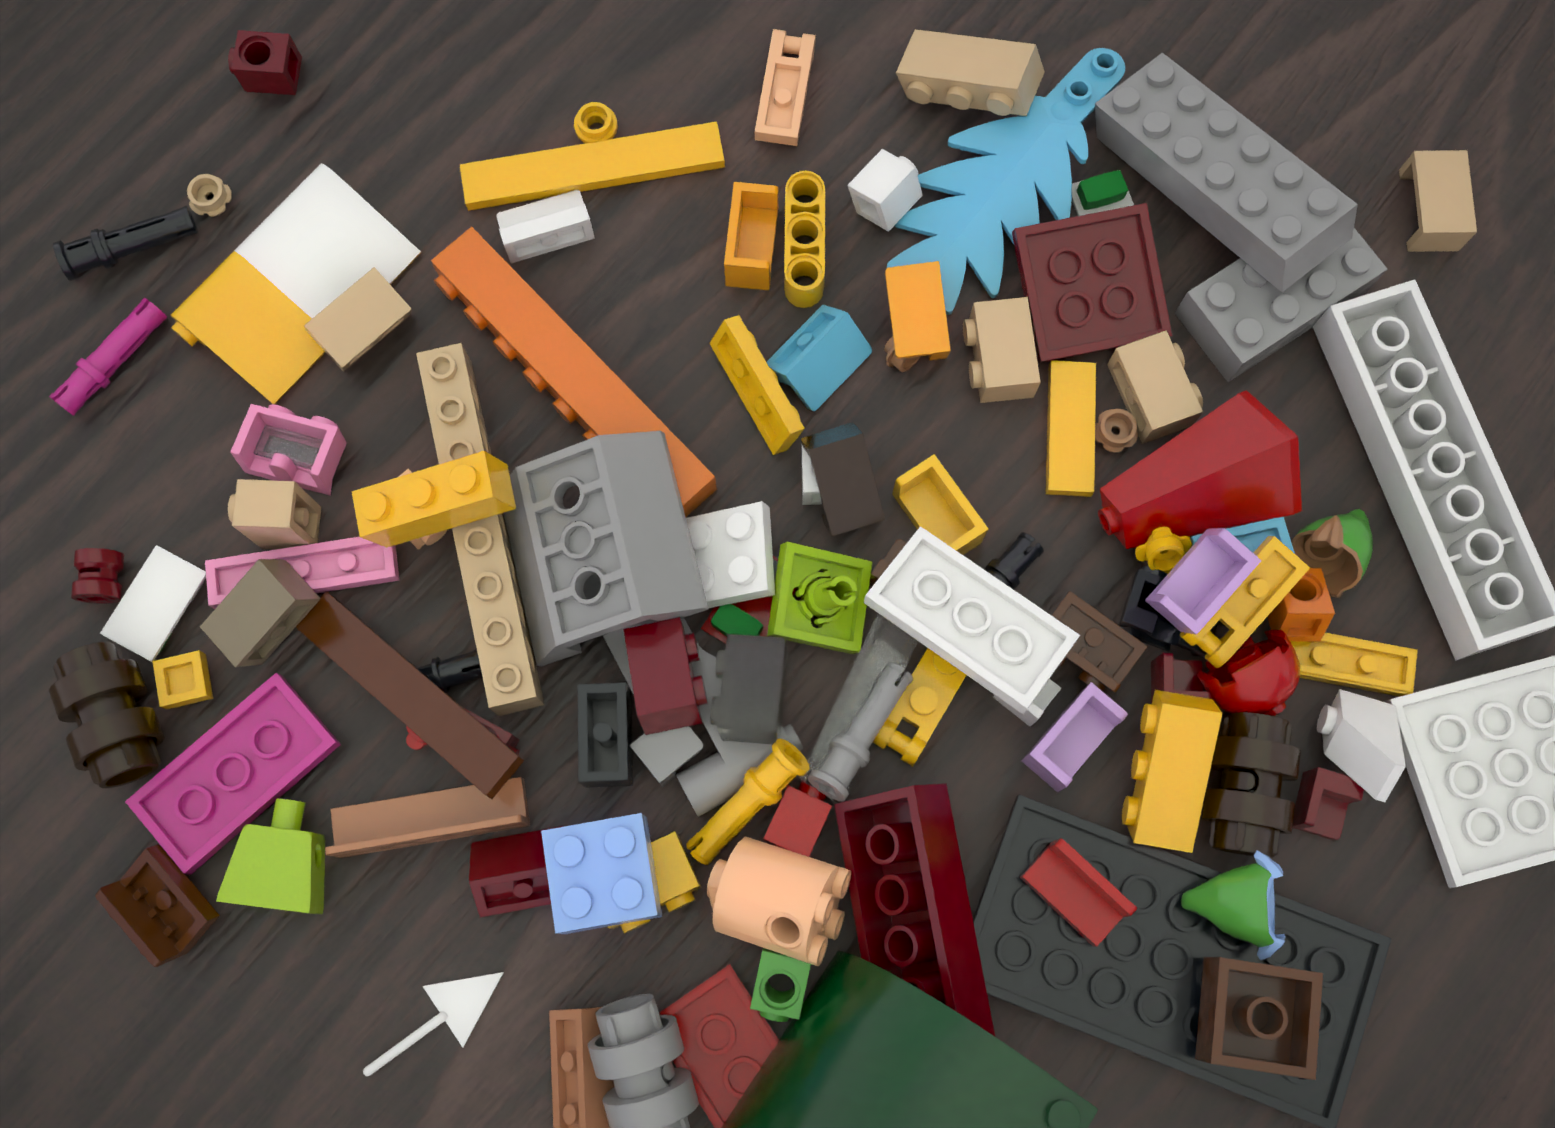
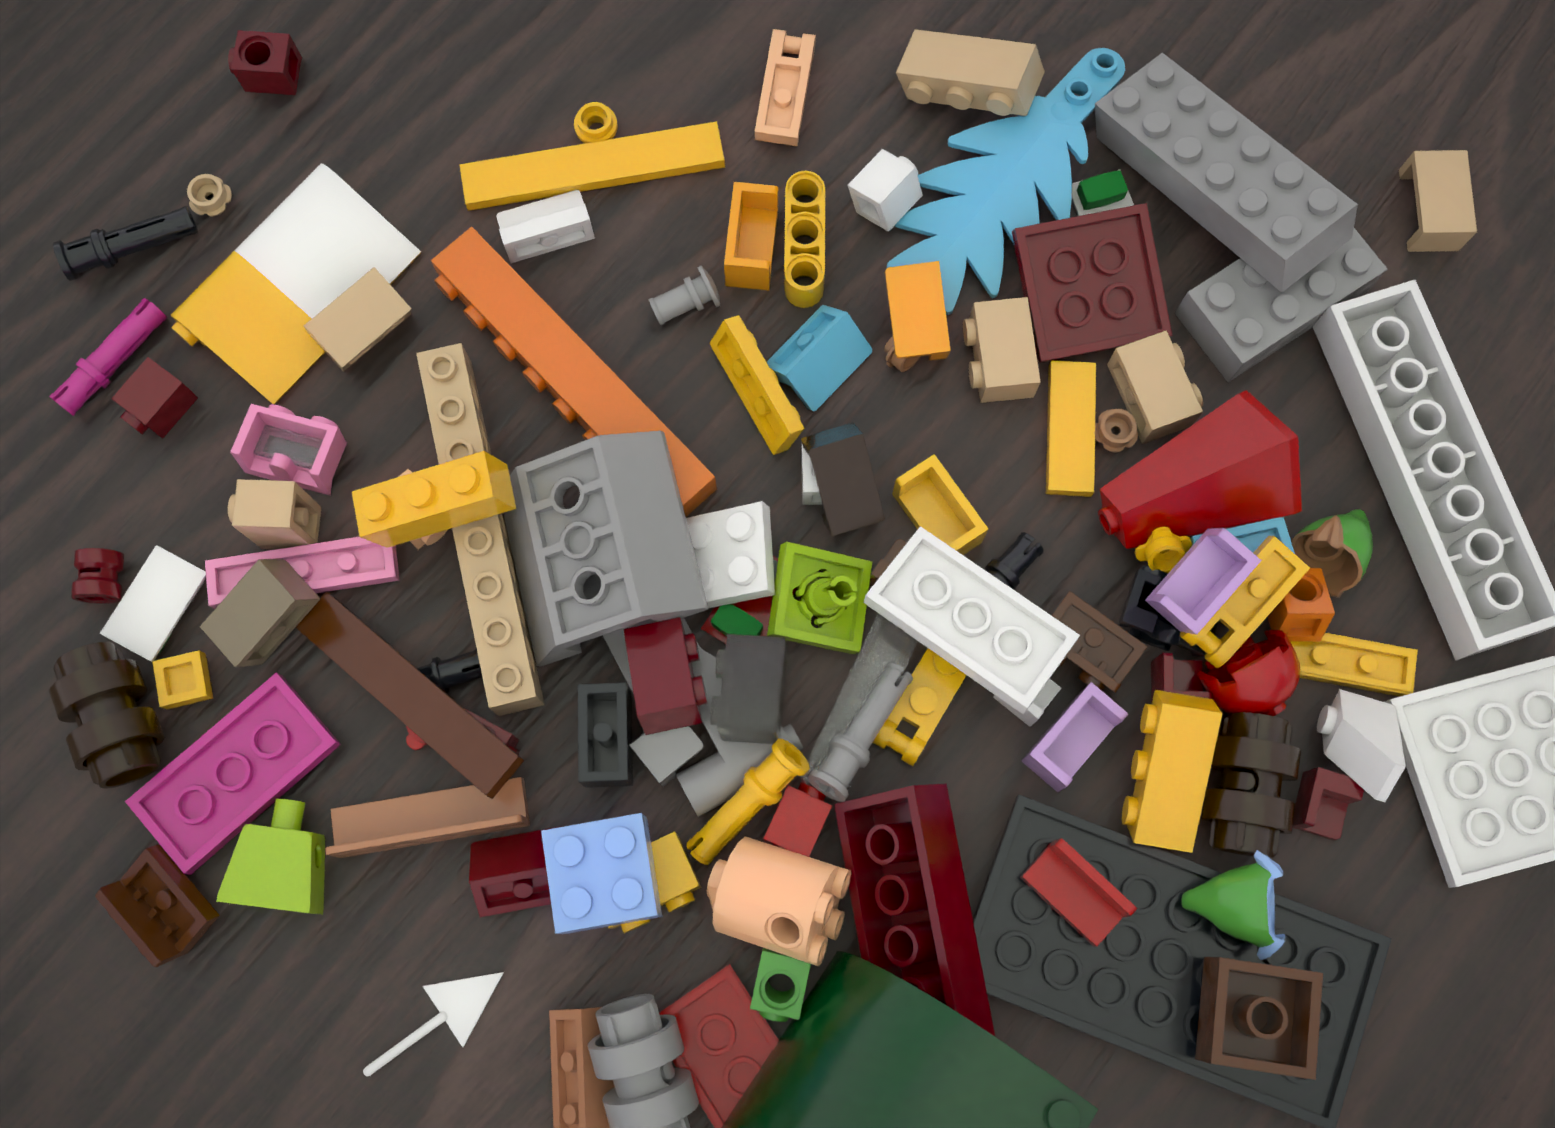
(153, 399): none -> dark red brick
(686, 297): none -> light grey pin

